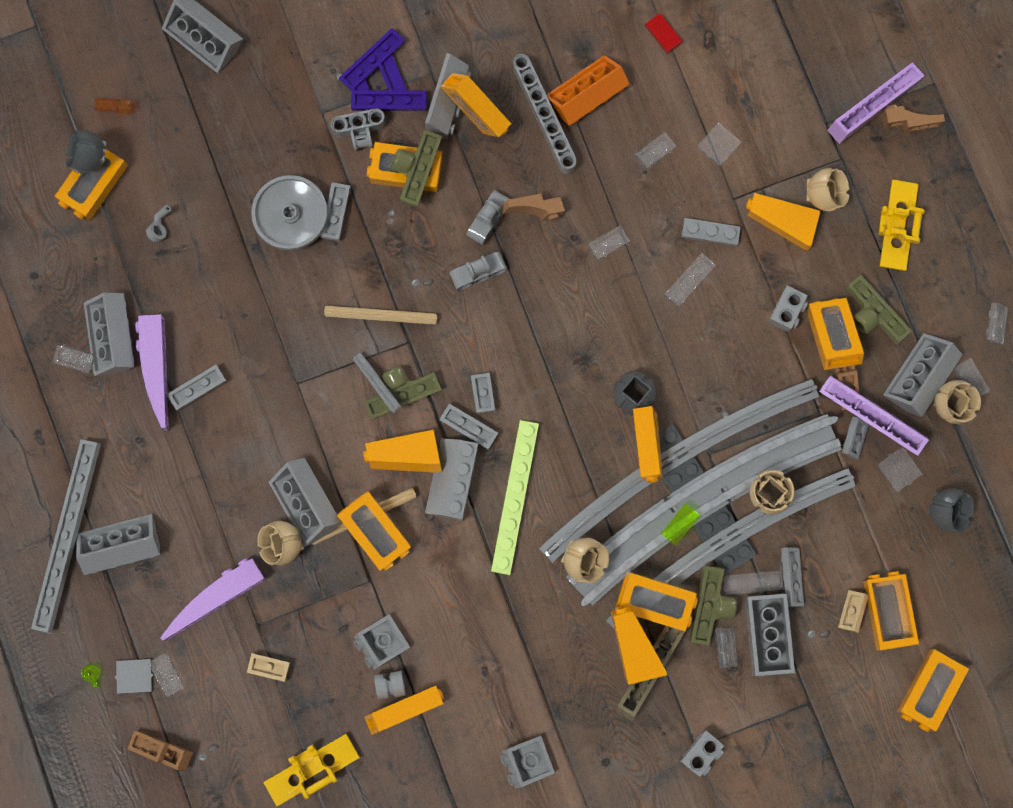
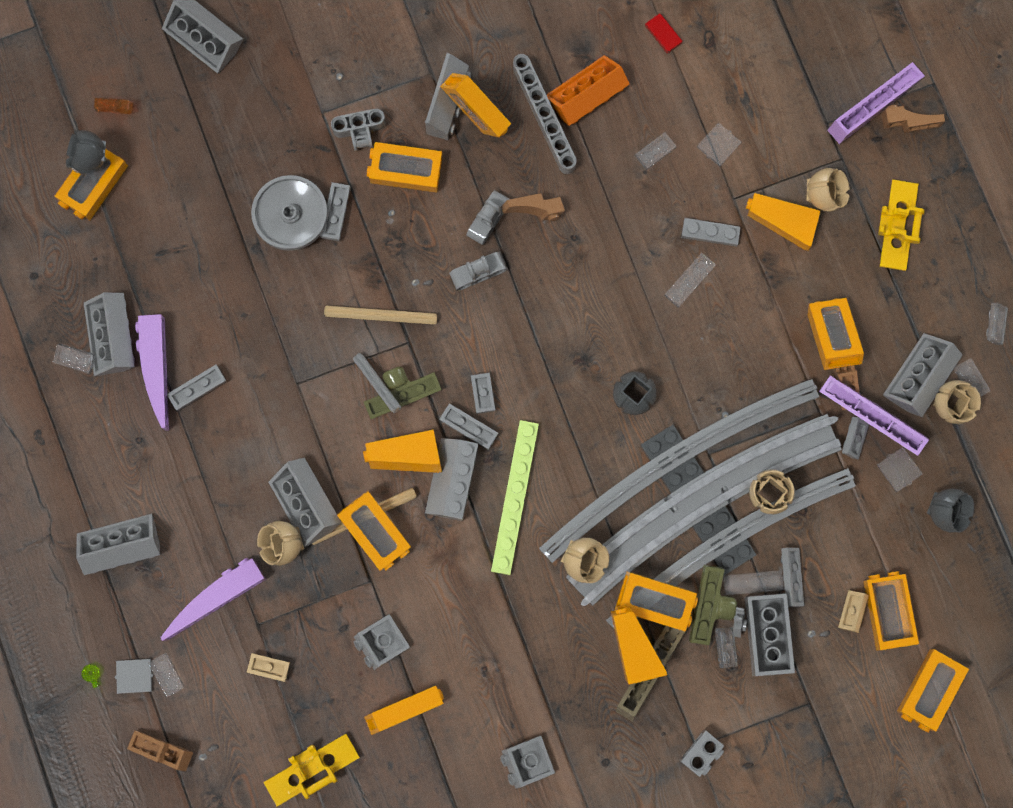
(66, 536): light grey plate -> none
(156, 231): light grey plate -> none
(389, 685): light grey wheel -> none
(397, 96): dark purple plate -> none
(416, 166): olive plate -> none
(608, 243): clear plate -> none
(648, 443): light orange slope -> none
(680, 524): clear neon green tile -> none
(740, 622): none -> light grey plate
(784, 307): light grey brick -> none
(875, 312): olive plate -> none

